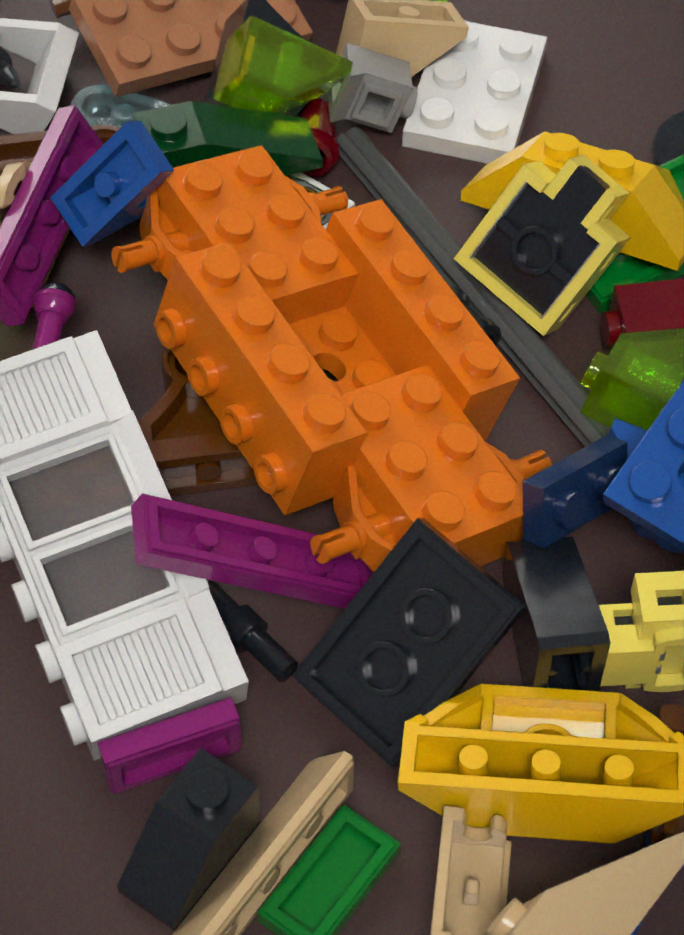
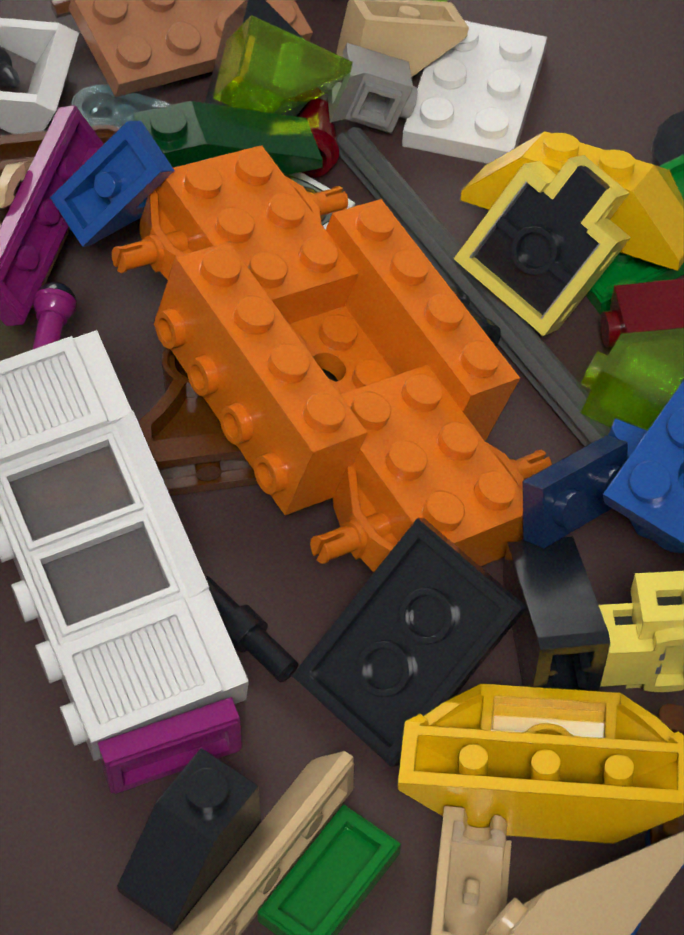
(240, 552): magenta tile -> none

